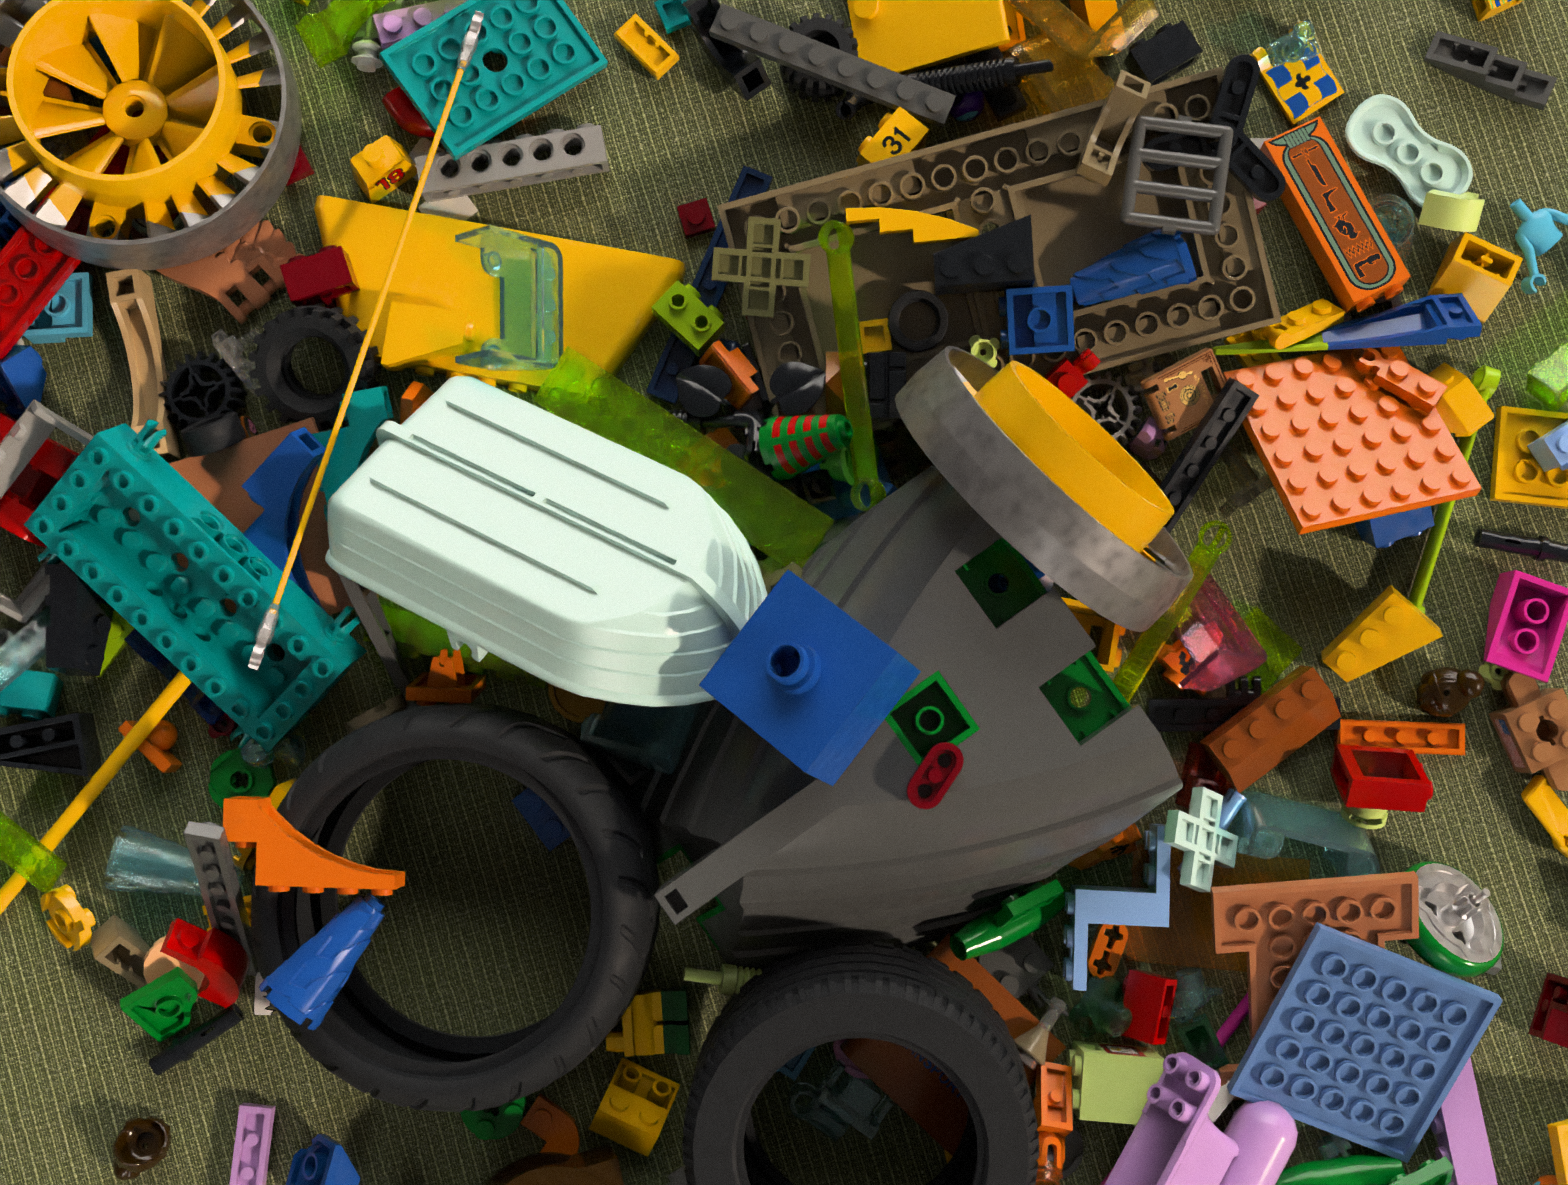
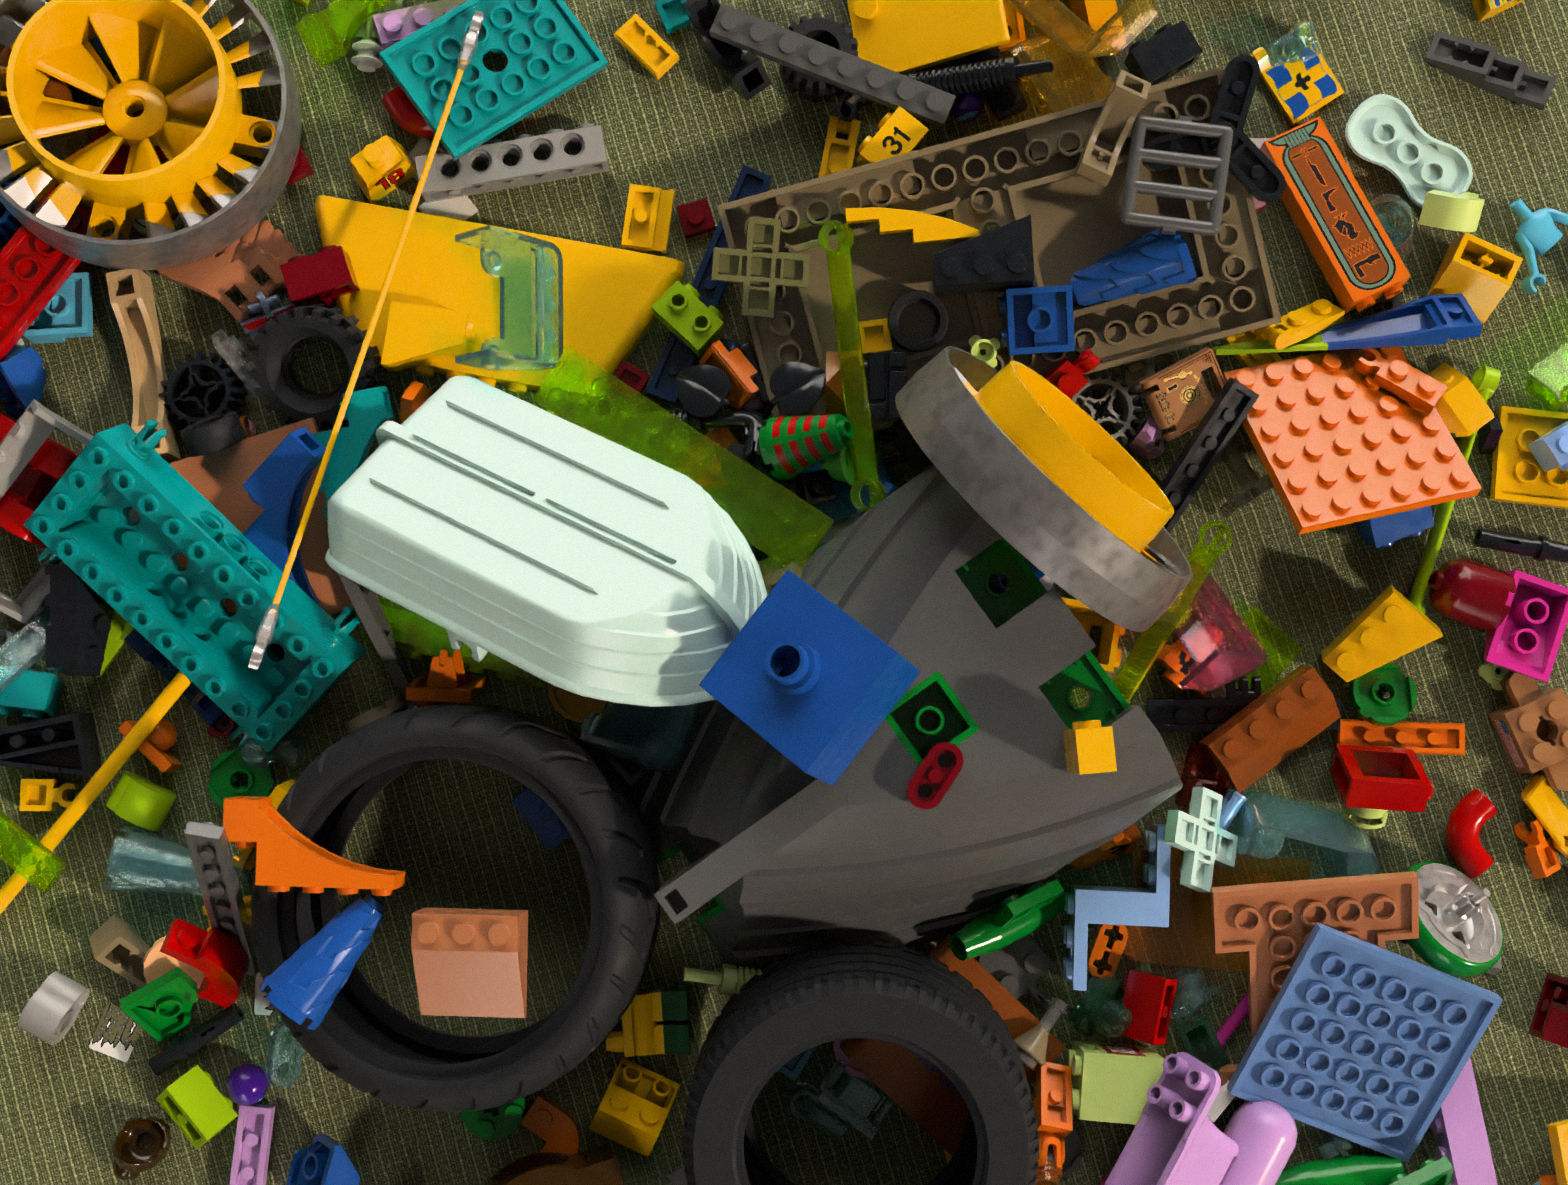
(44, 794): none -> yellow plate
(53, 1008): none -> light grey piece
(68, 919): yellow plate -> none
(115, 1033): none -> sticker
(141, 801): none -> lime piece
(197, 1106): none -> lime brick
(247, 1084): none -> dark purple piece
(254, 325): none -> sand blue hips
(284, 1052): none -> clear light blue plate
(471, 961): none -> nougat slope
(632, 376): none -> dark red plate
(648, 218): none -> yellow plate
(838, 152): none -> yellow plate
(1089, 748): none -> yellow brick
(1394, 708): none -> green plate
(1461, 686): dark brown piece -> none
(1463, 833): none -> red cylinder
(1471, 593): none -> dark red cylinder
(1489, 435): none -> black tile
(1540, 852): none -> orange plate

